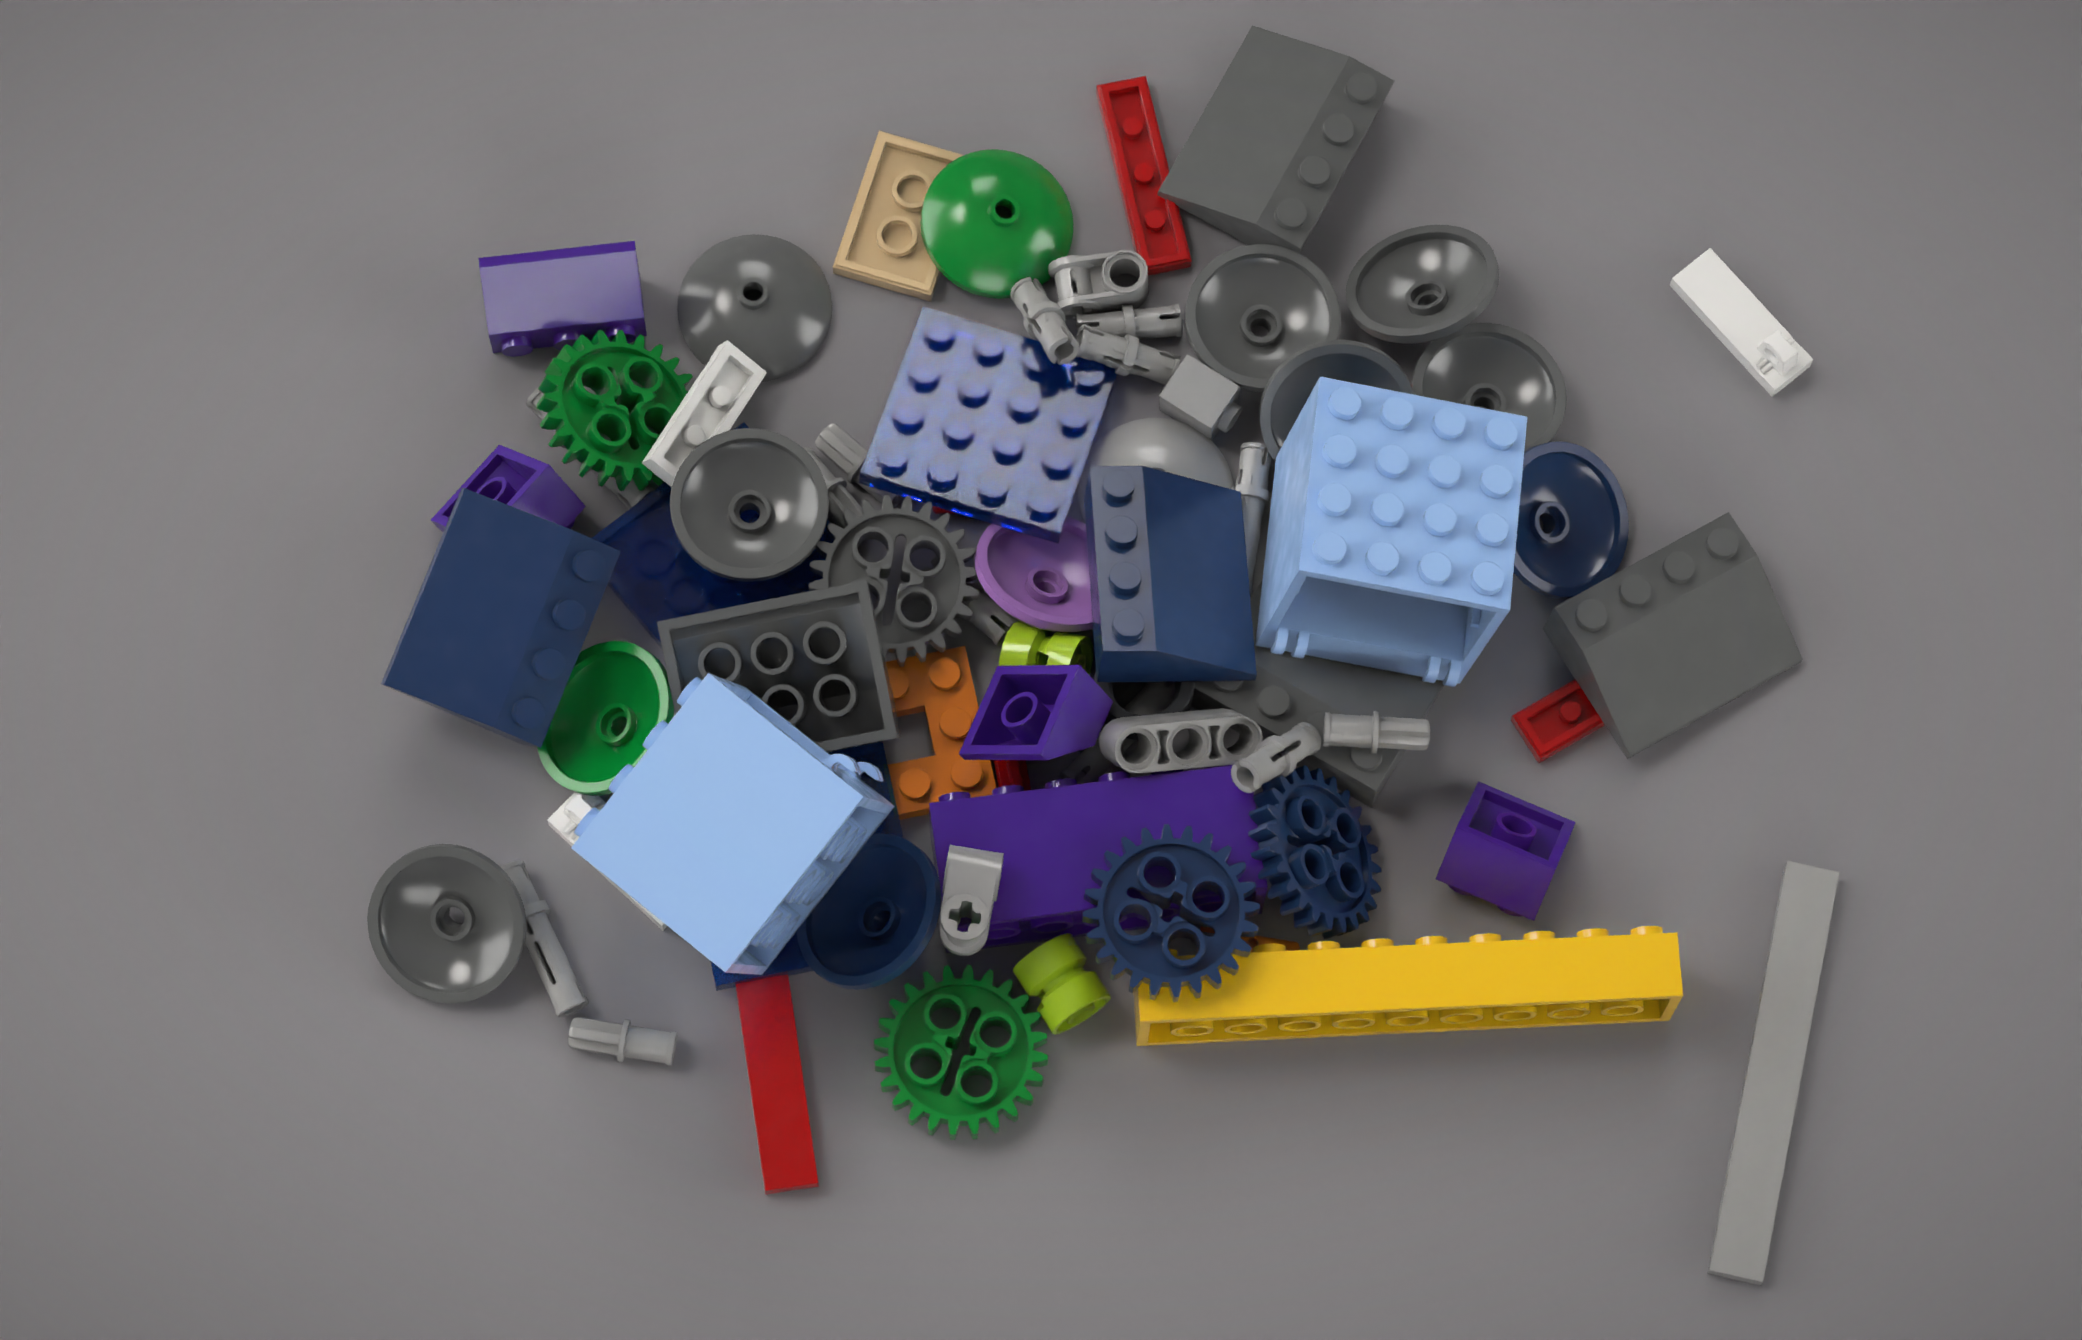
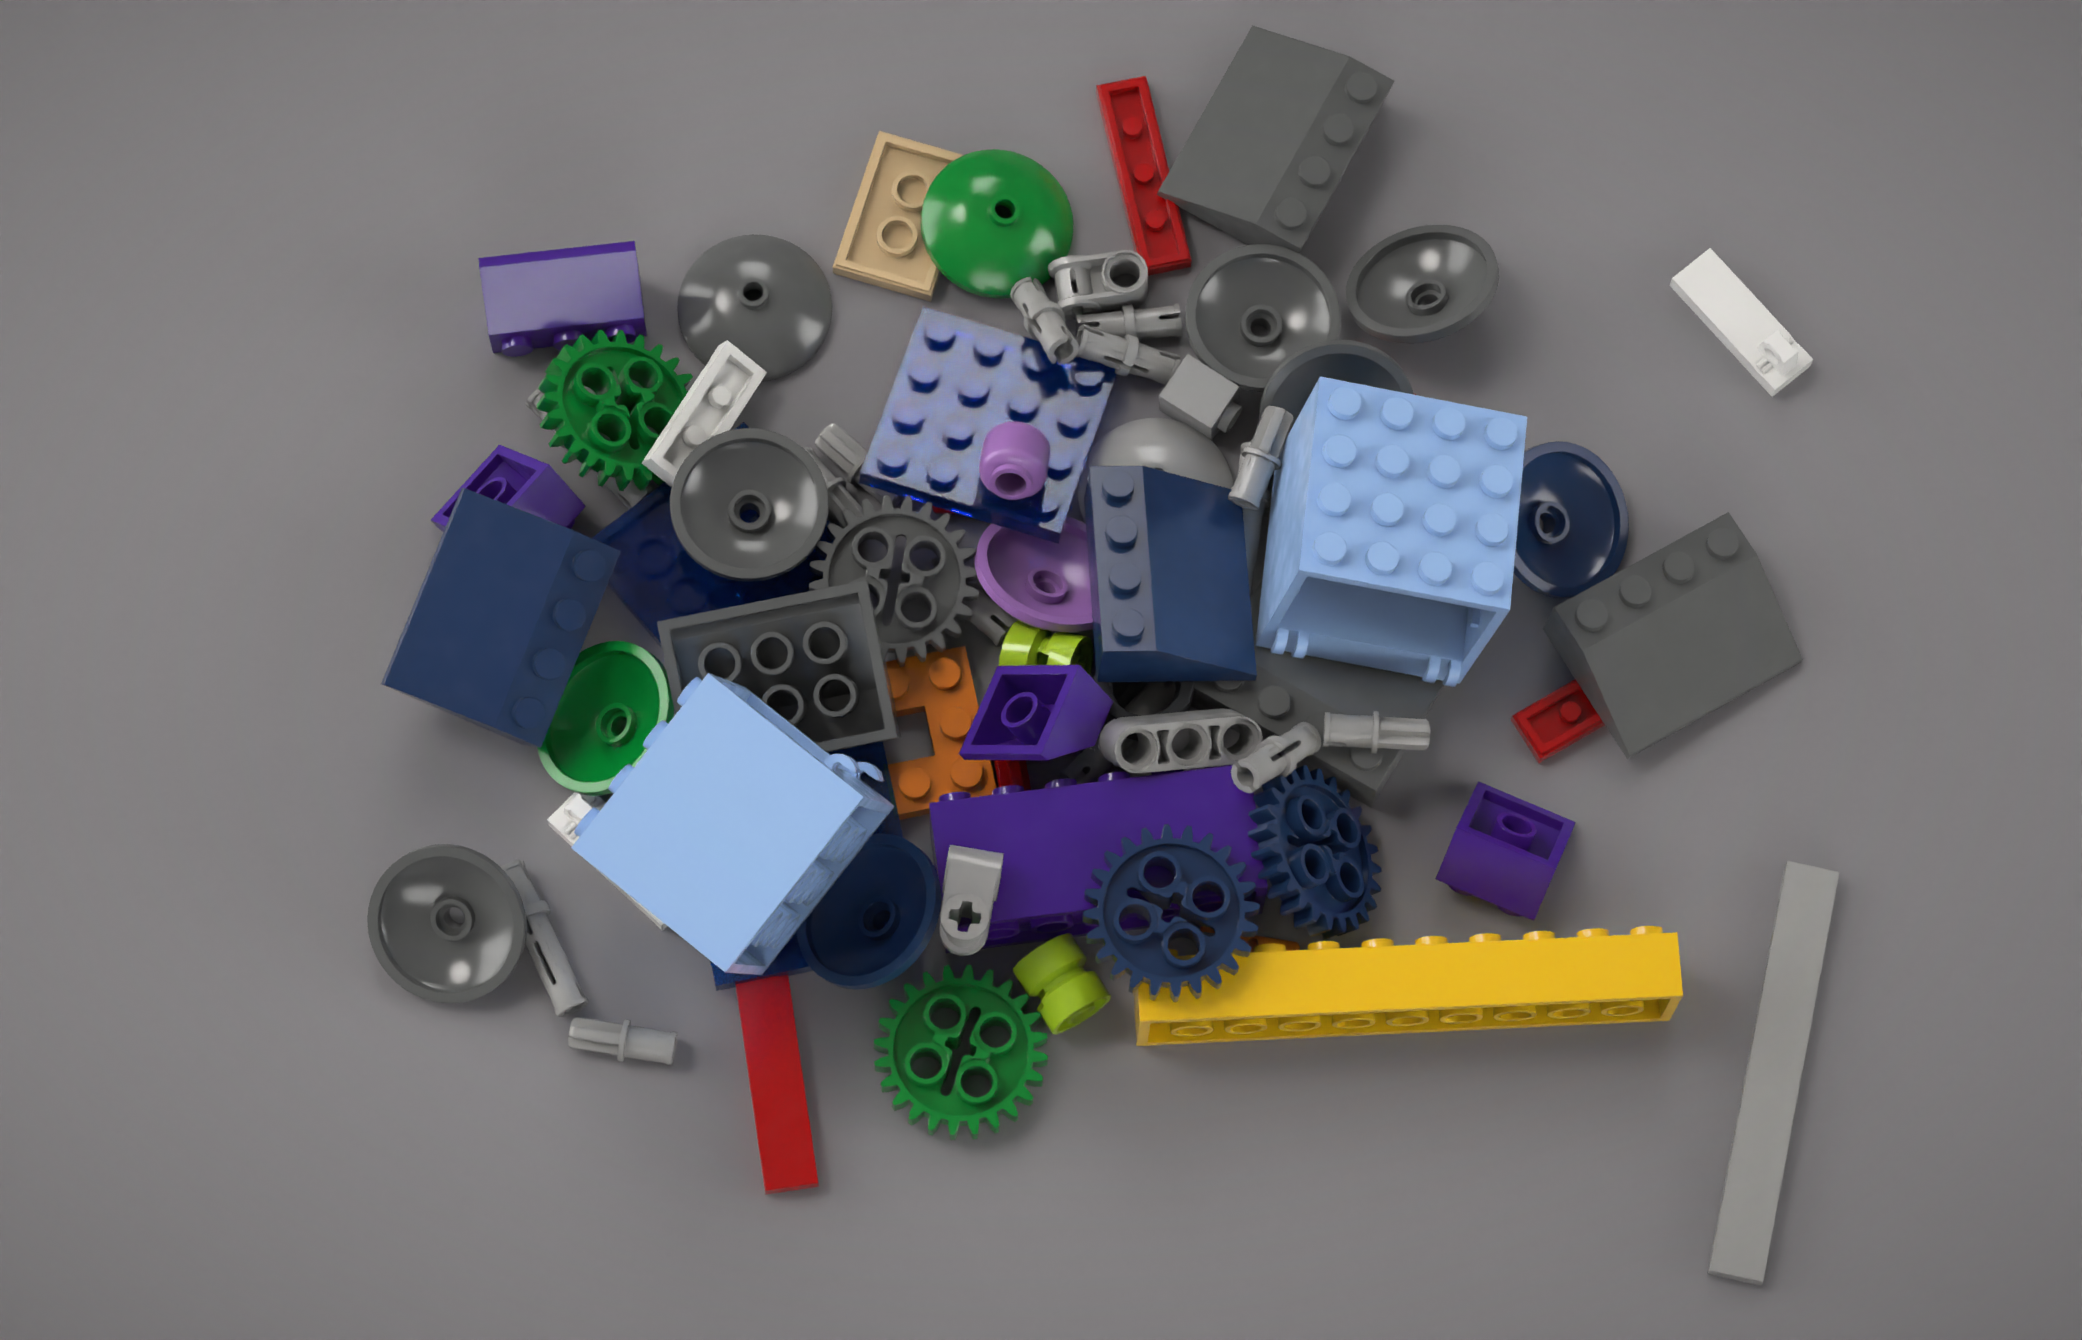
(1014, 460): none -> medium lavender head
(1261, 458): none -> light grey axle
(1496, 370): dark grey dish -> none

